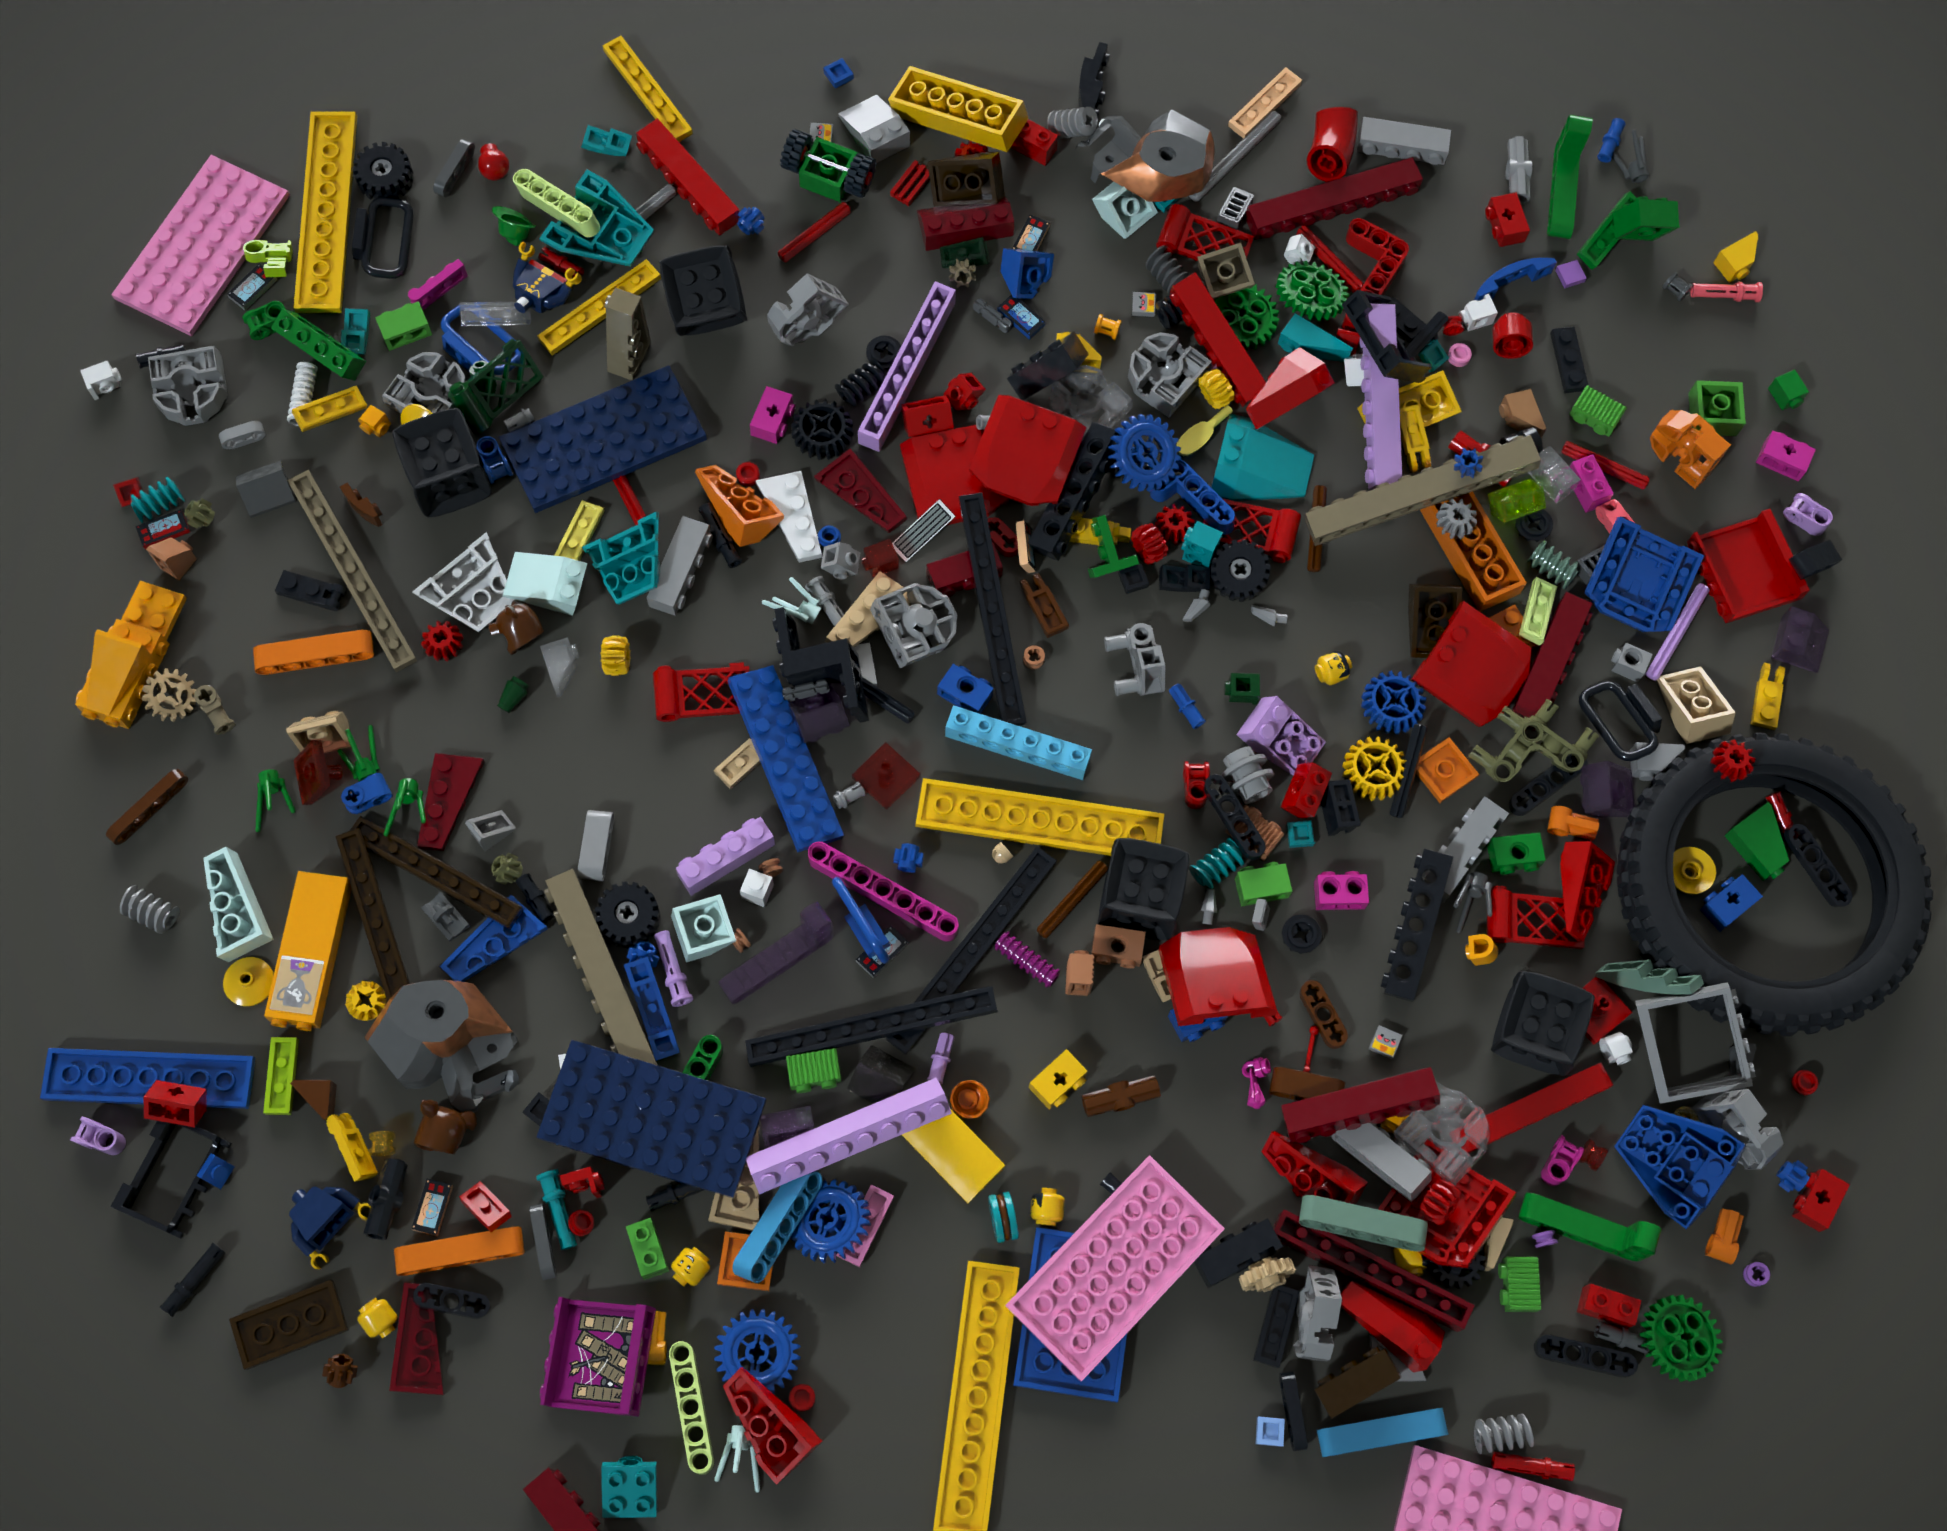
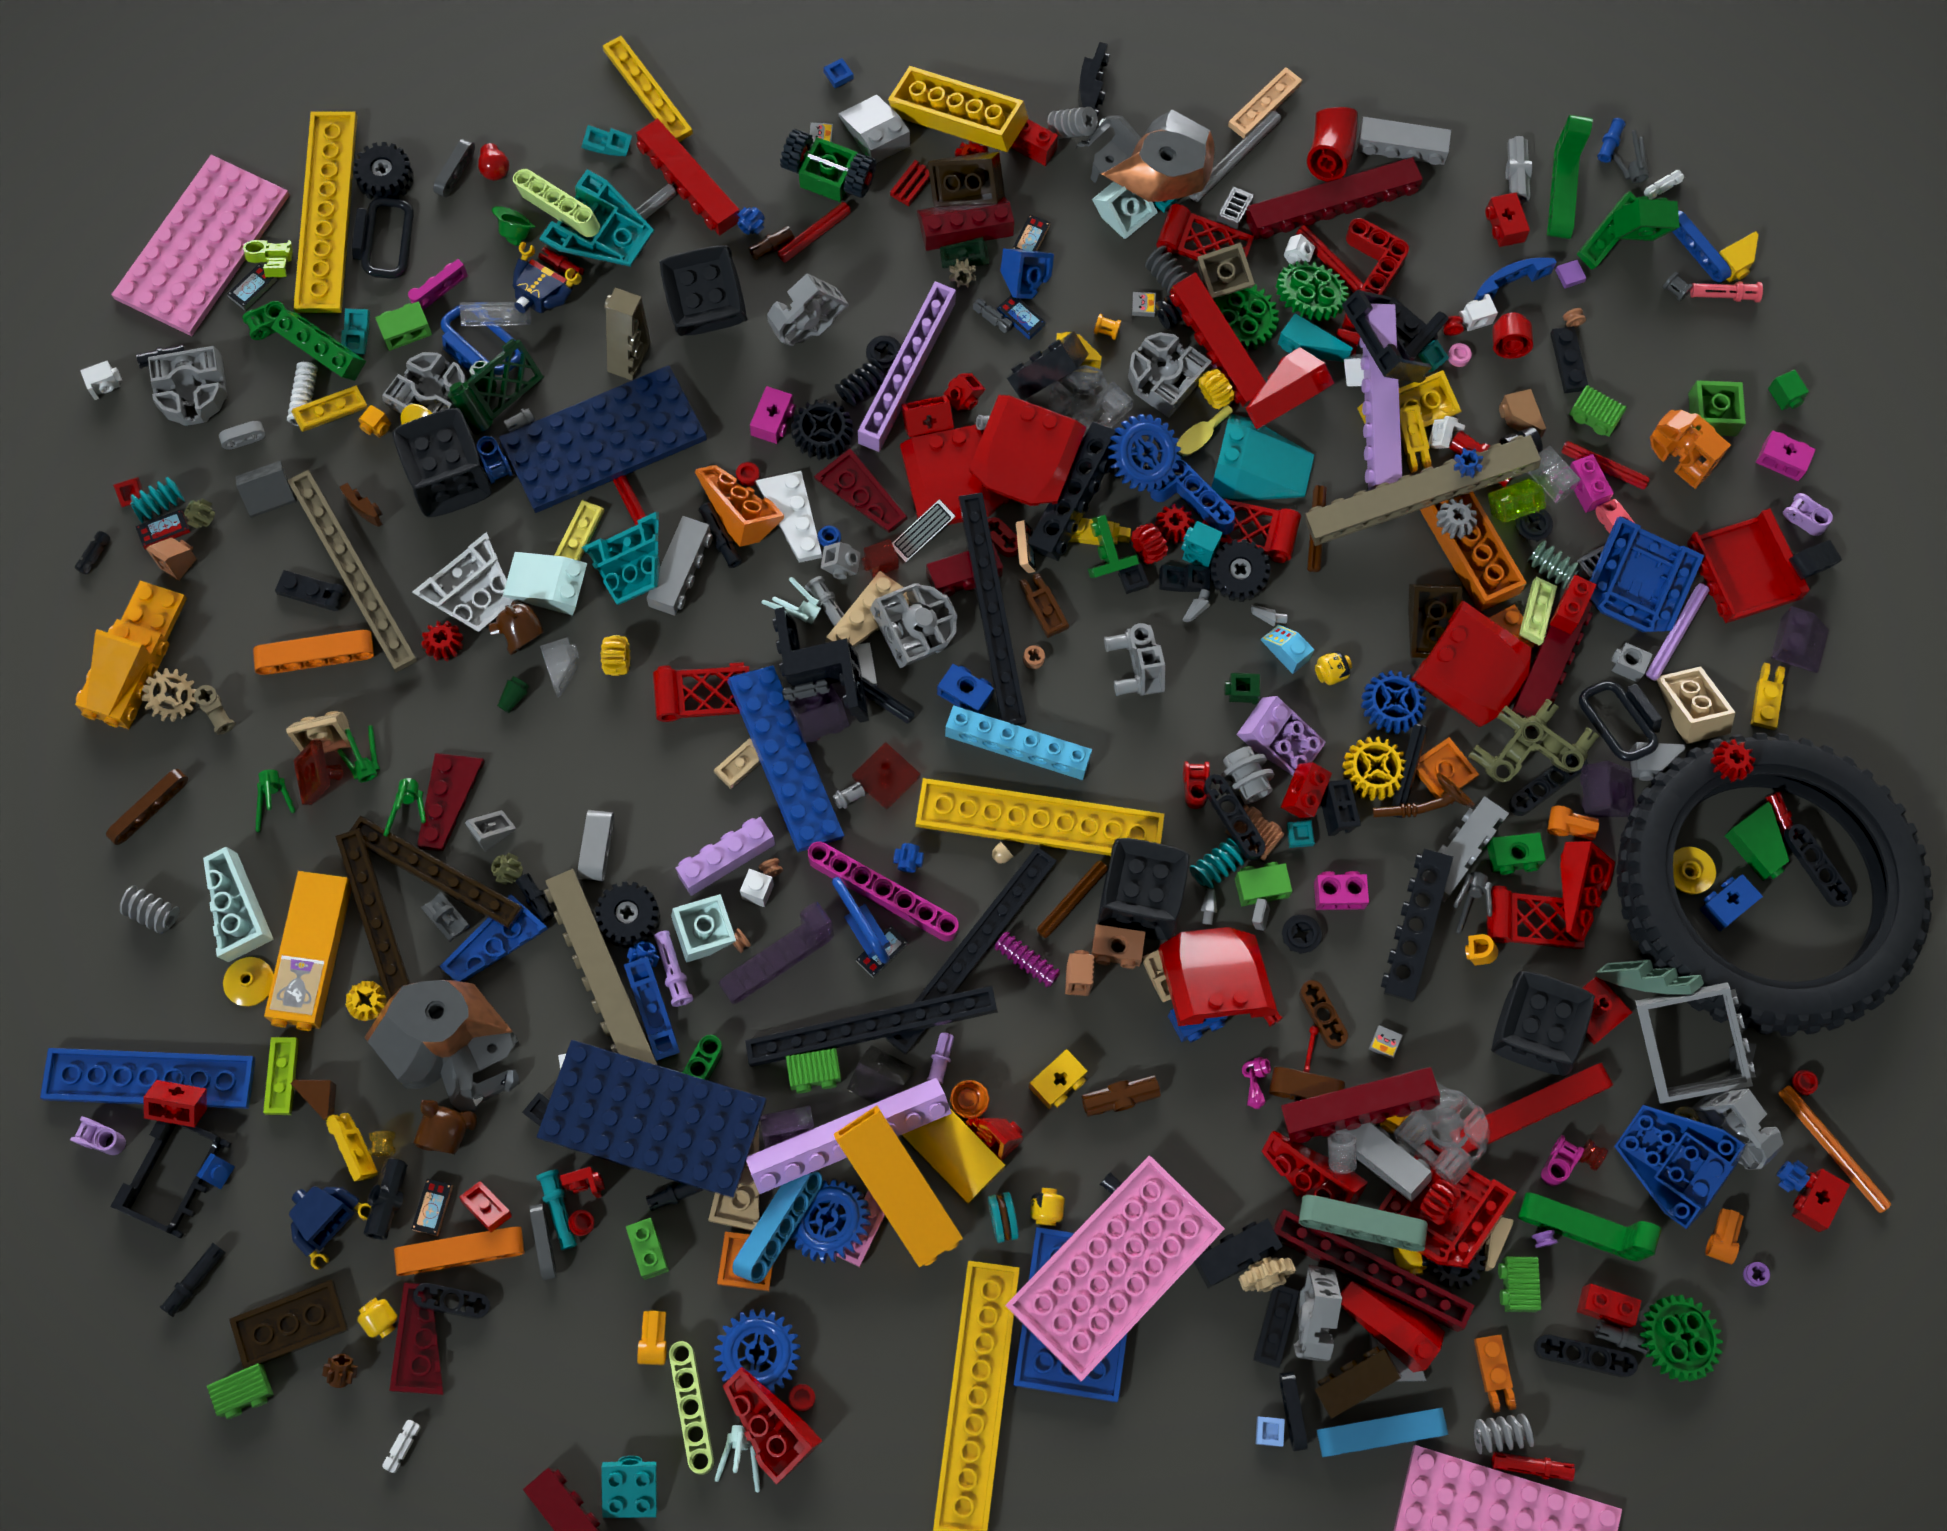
(92, 552): none -> black axle
(240, 1391): none -> bright green brick
(369, 793): blue piece -> none
(401, 1446): none -> white axle
(594, 310): yellow plate -> none
(598, 1357): magenta panel -> none
(690, 1266): yellow head -> none
(771, 242): none -> reddish brown pin
(898, 1187): none -> light orange brick
(997, 1134): none -> red wedge
(1187, 706): blue axle -> none
(1288, 647): none -> medium azure slope
(1342, 1152): none -> clear piece
(1442, 432): none -> white bracket
(1449, 796): none -> reddish brown dish
(1495, 1370): none -> orange hinge
(1572, 604): none -> red brick
(1574, 317): none -> nougat bush
(1616, 1048): white plate -> none
(1664, 184): none -> white axle
(1701, 249): none -> blue beam
(1835, 1149): none -> orange axle

